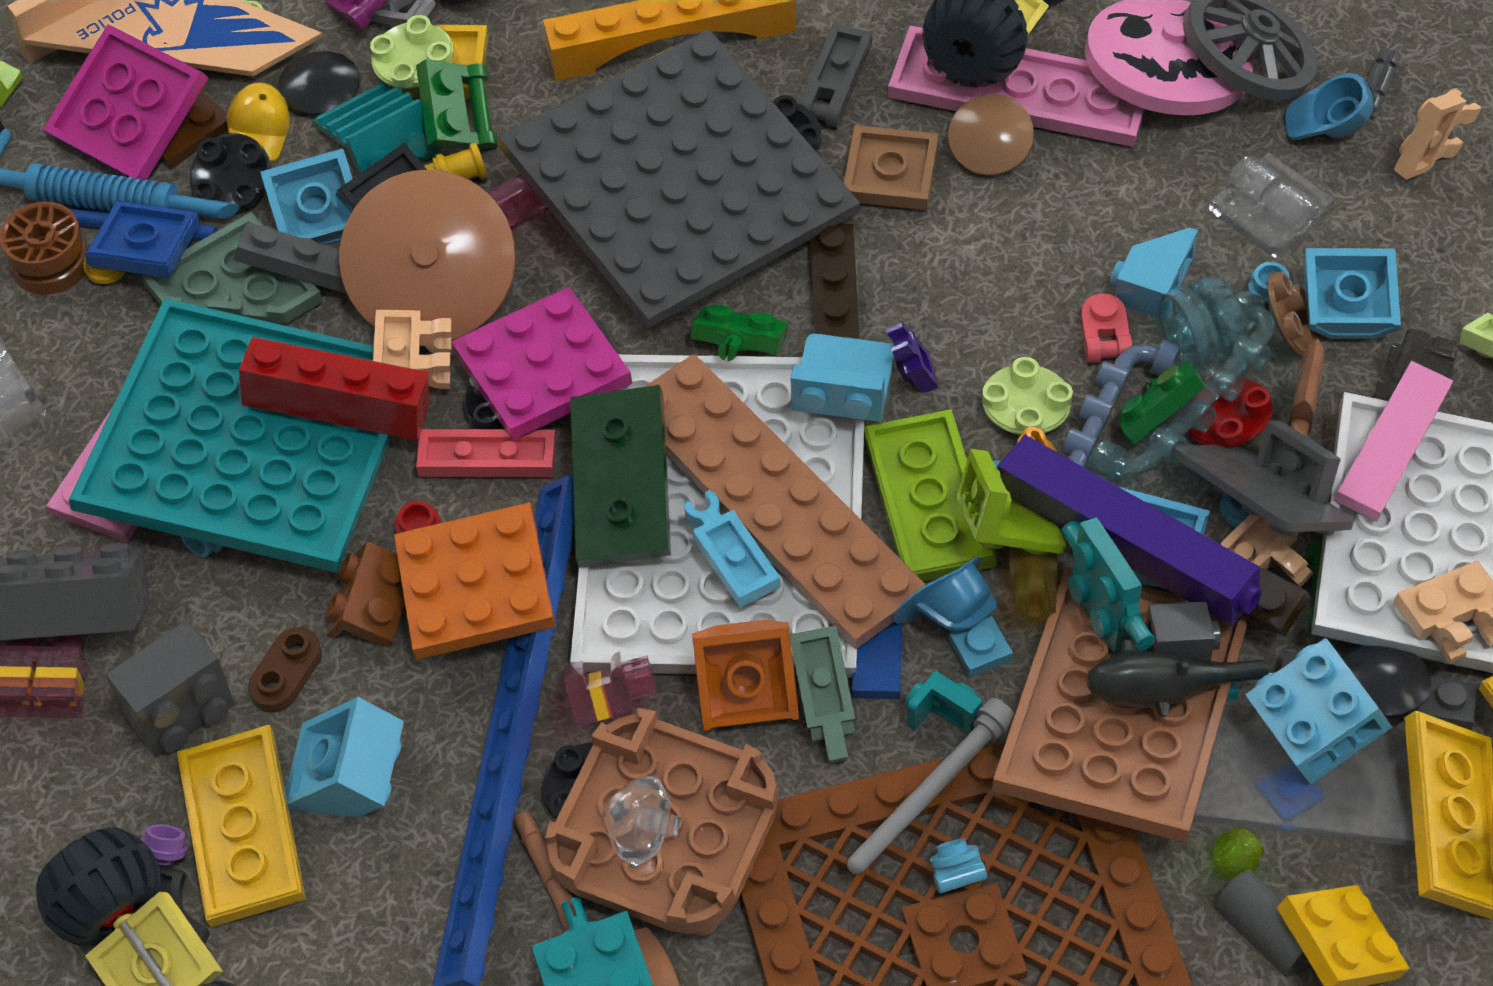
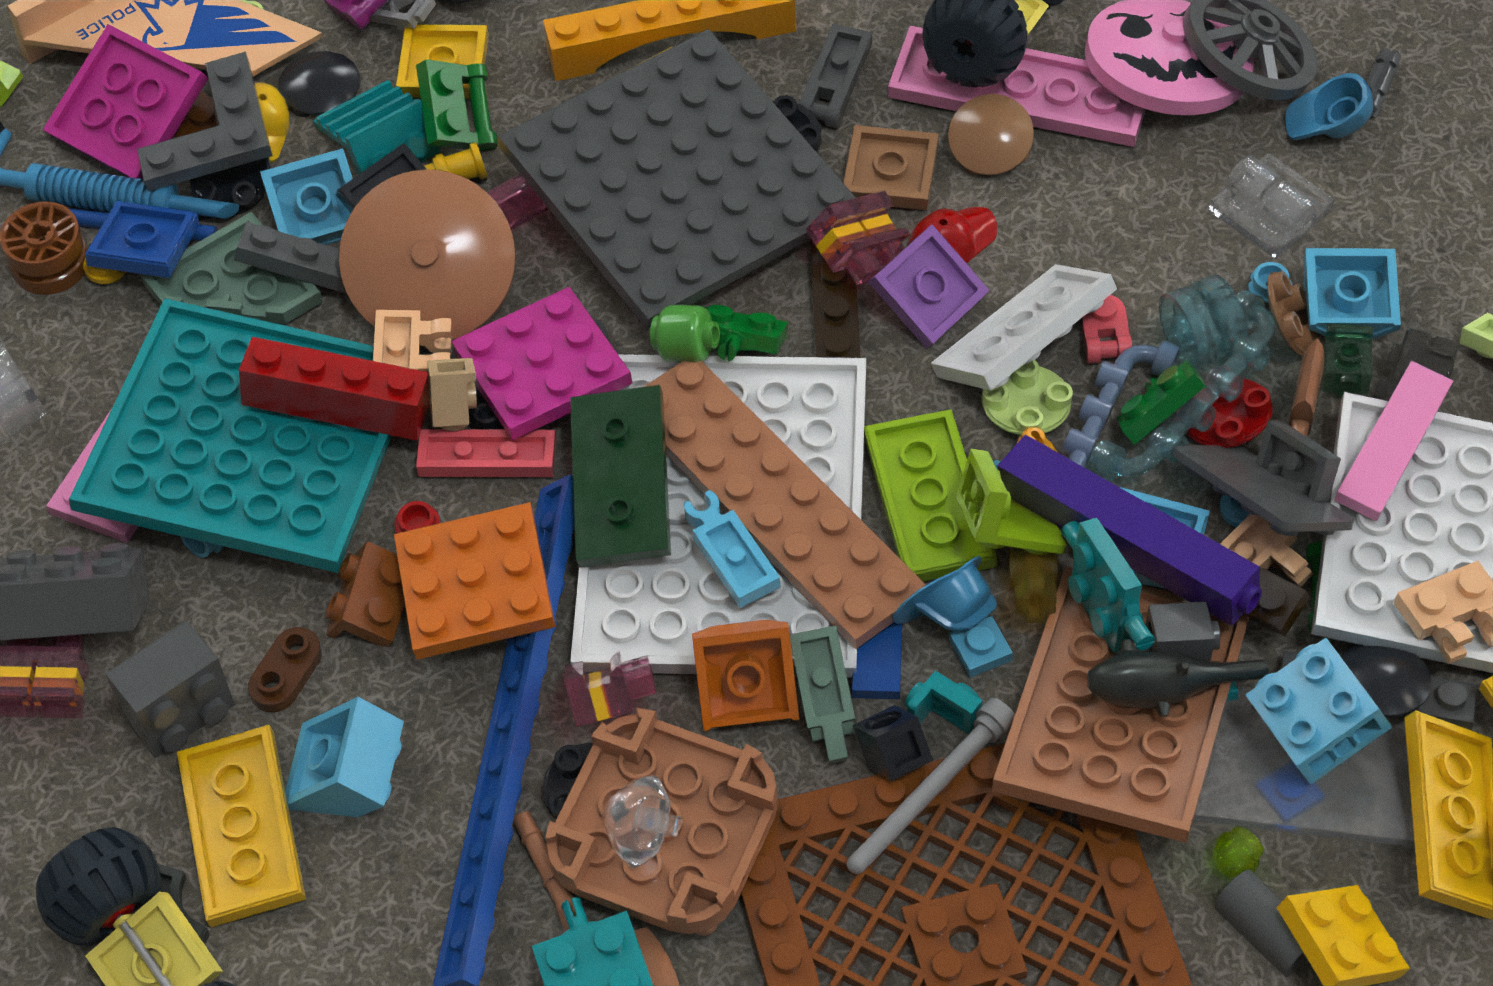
(166, 843): medium lavender plate -> none
(234, 142): none -> dark grey plate
(404, 47): yellowish green dish -> none
(451, 392): none -> tan brick
(684, 333): none -> bright green head
(842, 377): medium azure bracket -> none
(858, 235): none -> clear pink hips
(892, 742): none -> black brick
(912, 358): dark purple plate -> none
(929, 286): none -> medium lavender plate
(957, 865): medium azure plate -> none
(965, 230): none -> red cap
(1024, 327): none -> white plate
(1153, 270): medium azure slope -> none
(1347, 359): none -> clear green brick
(1431, 132): light nougat plate -> none

